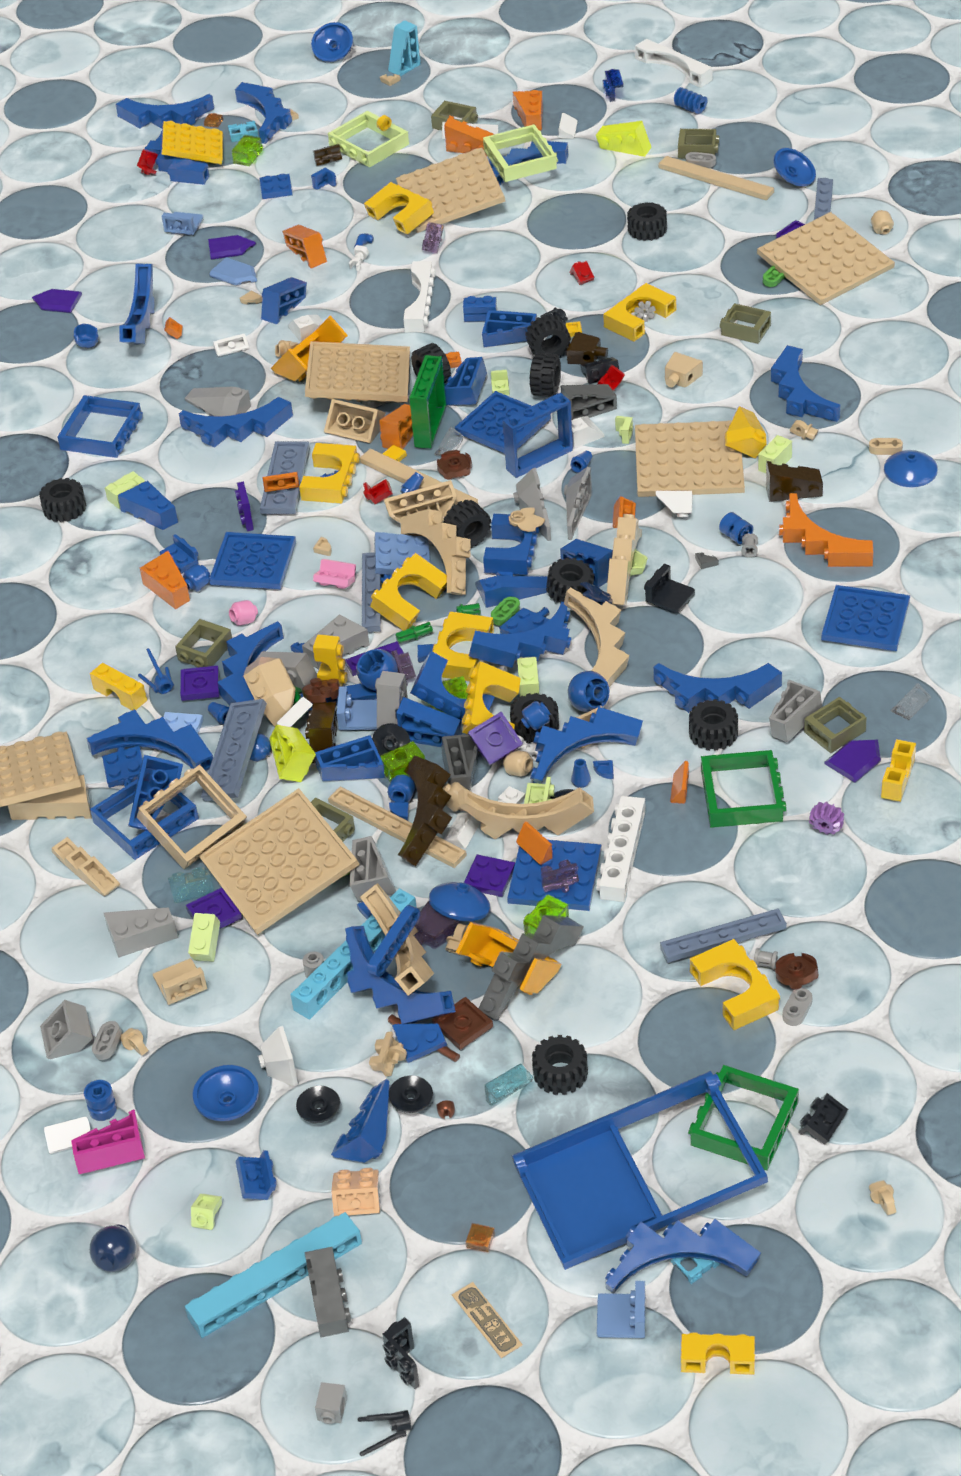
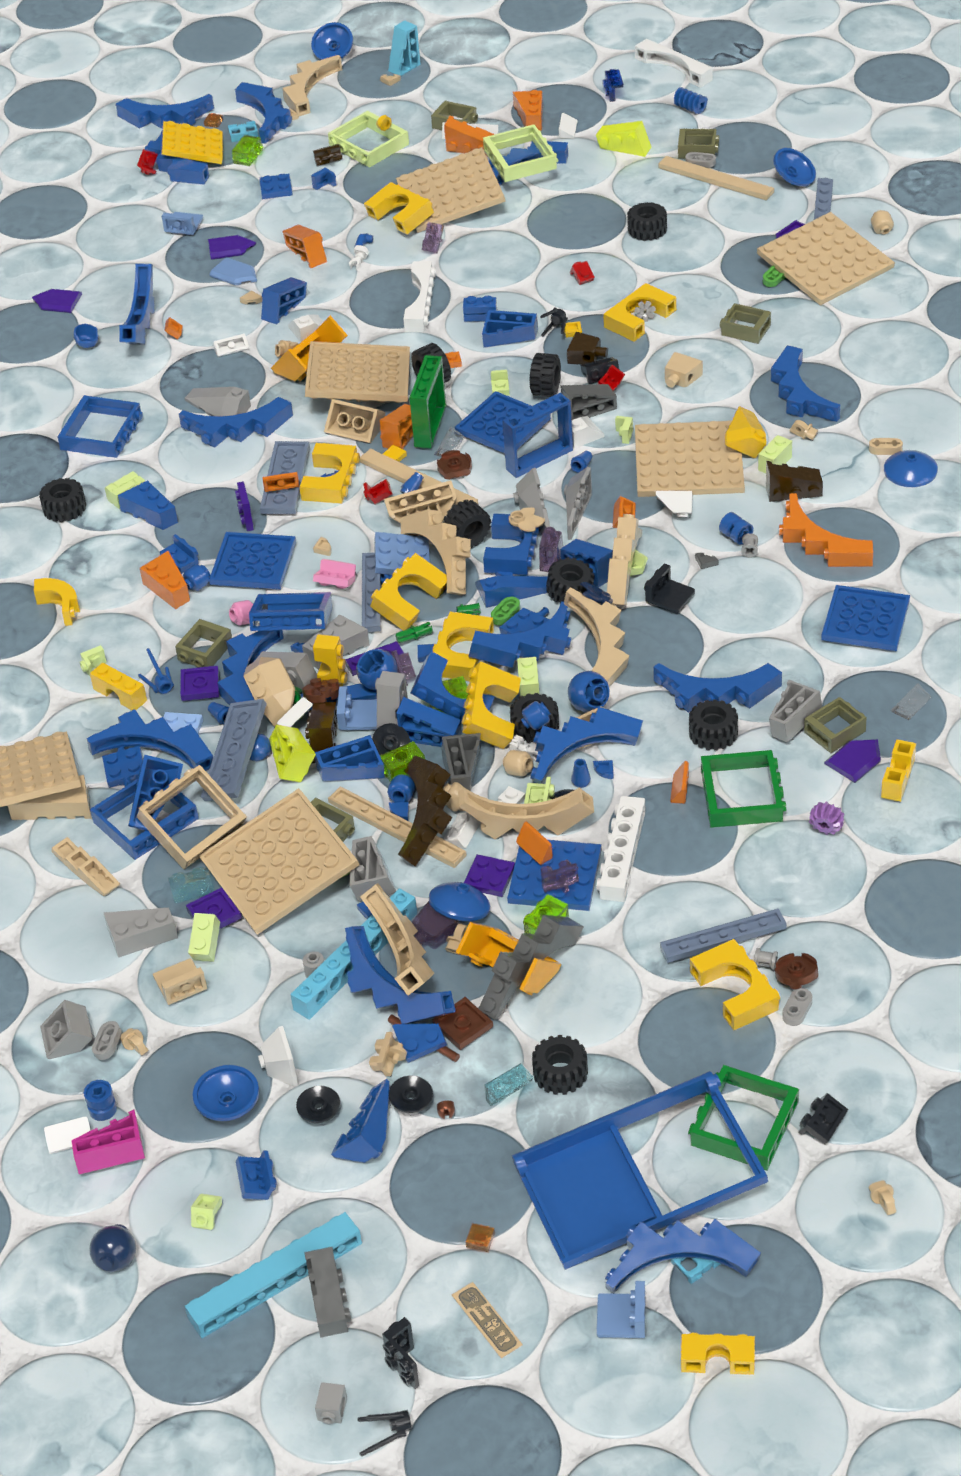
(57, 592): none -> yellow arch
(92, 658): none -> yellowish green bracket
(290, 611): none -> blue window
(308, 75): none -> tan arch
(355, 1192): light nougat bracket -> none
(393, 940): blue beam -> none
(466, 383): blue wedge -> none
(495, 738): plate -> none
(543, 328): black tyre -> none
(550, 541): none -> clear purple torso

